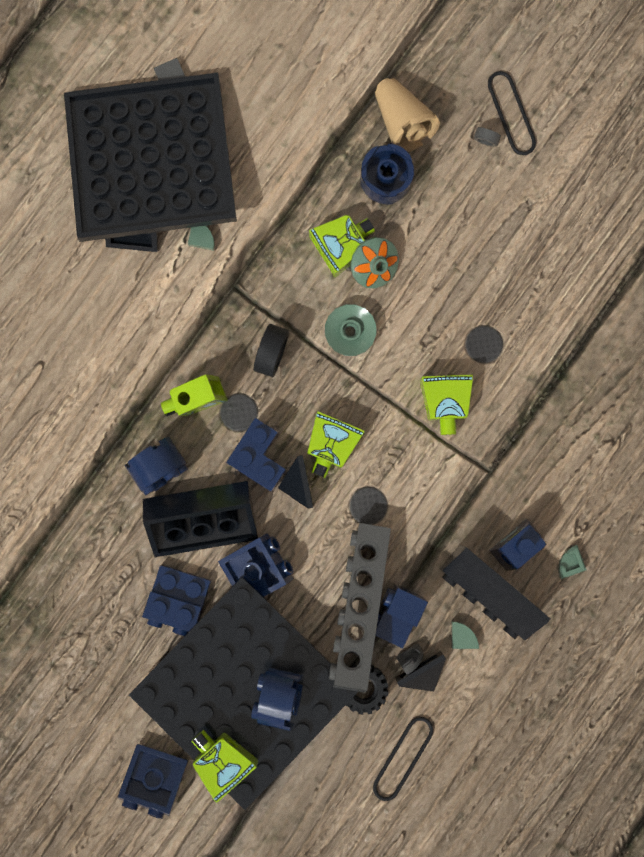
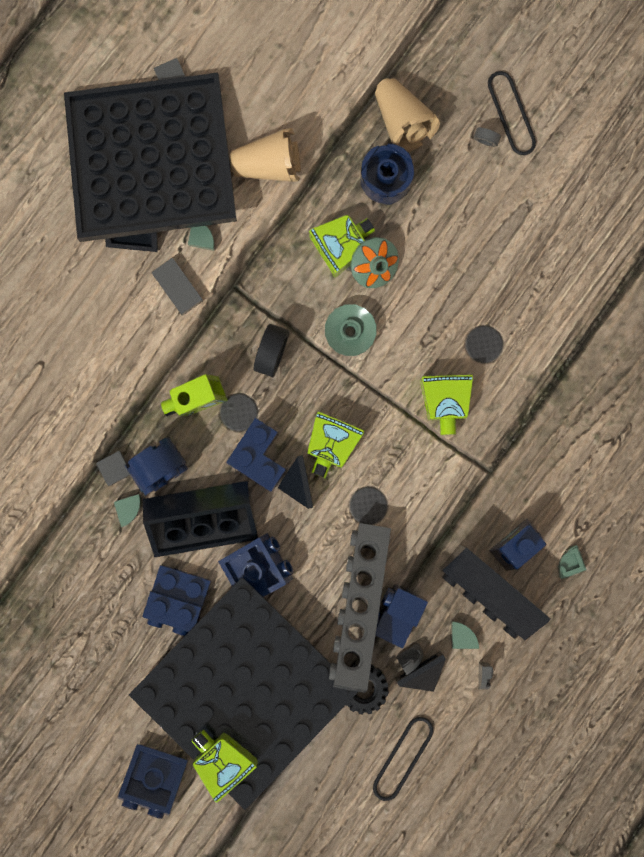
(113, 468): none -> dark grey tile
(128, 509): none -> sand green tile
(177, 286): none -> dark grey tile
(268, 158): none -> tan cone
(278, 698): dark blue brick -> none
(485, 675): none -> dark grey tile

